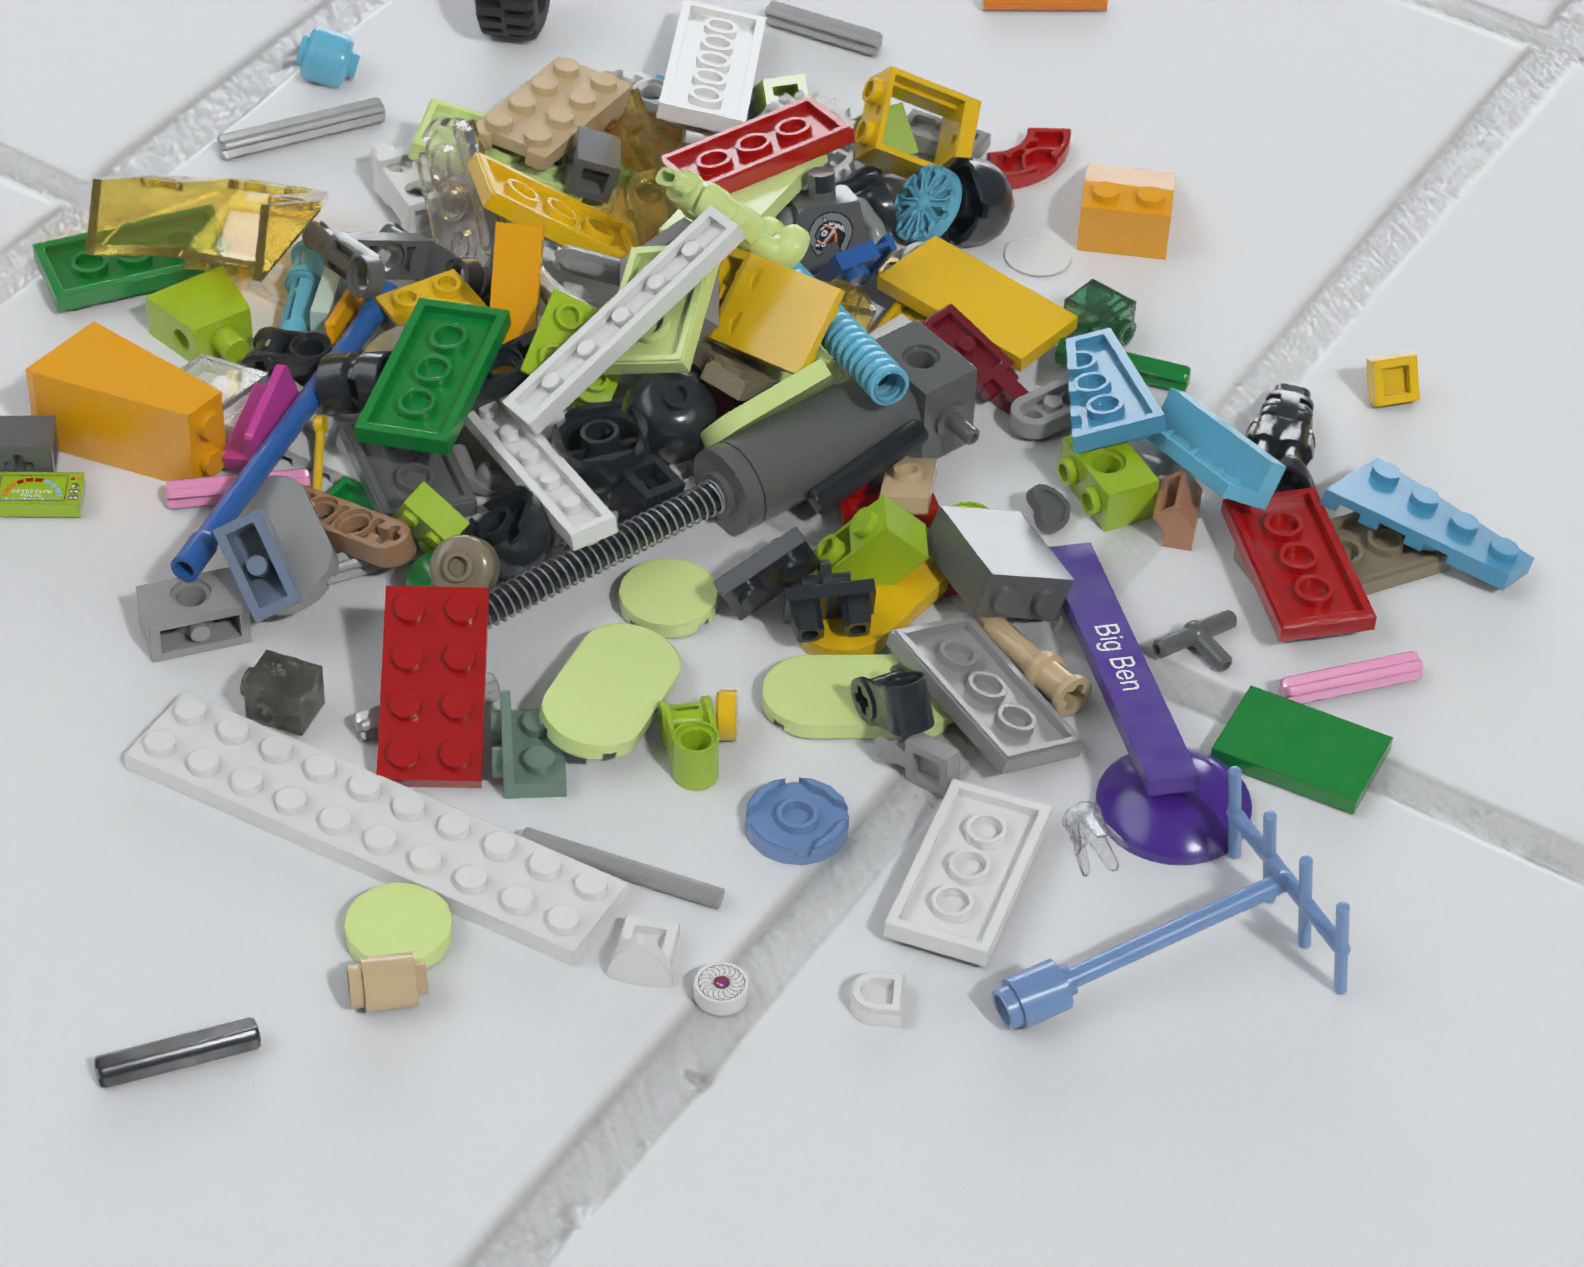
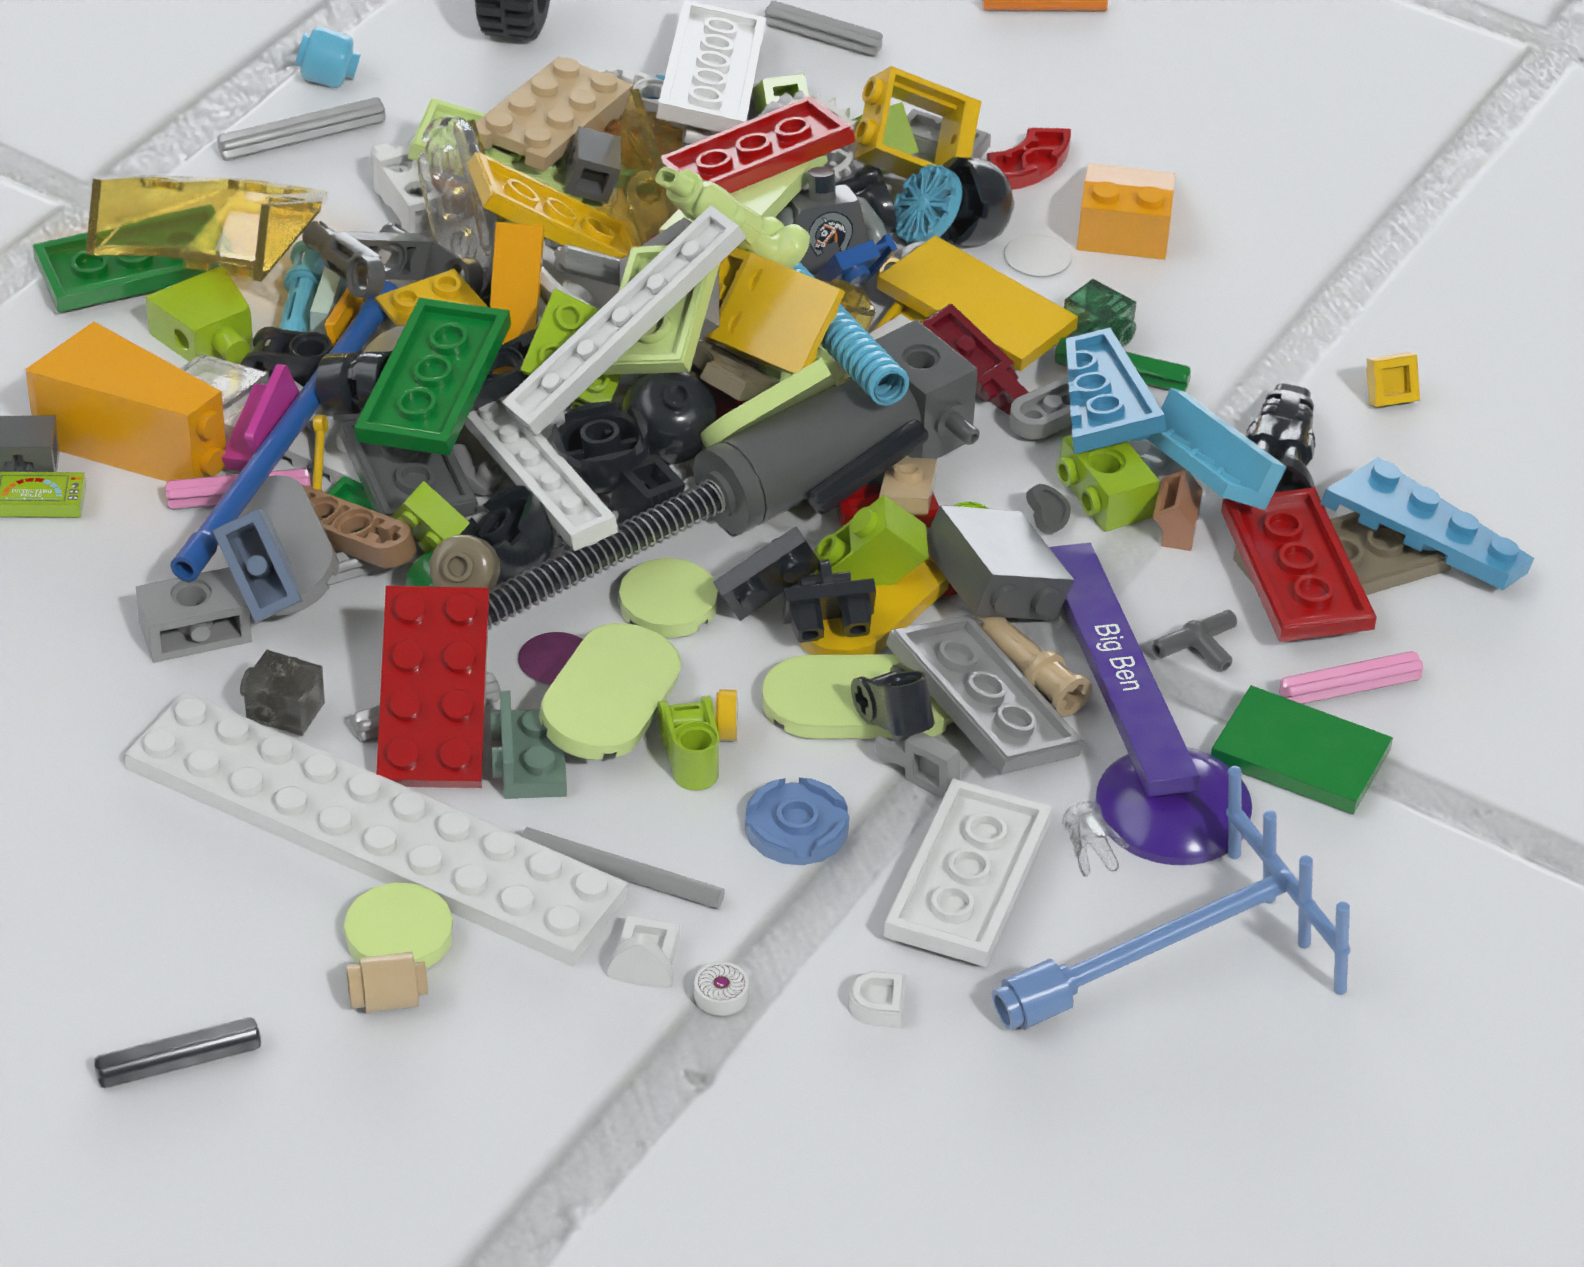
(547, 654): none -> flat silver sticker

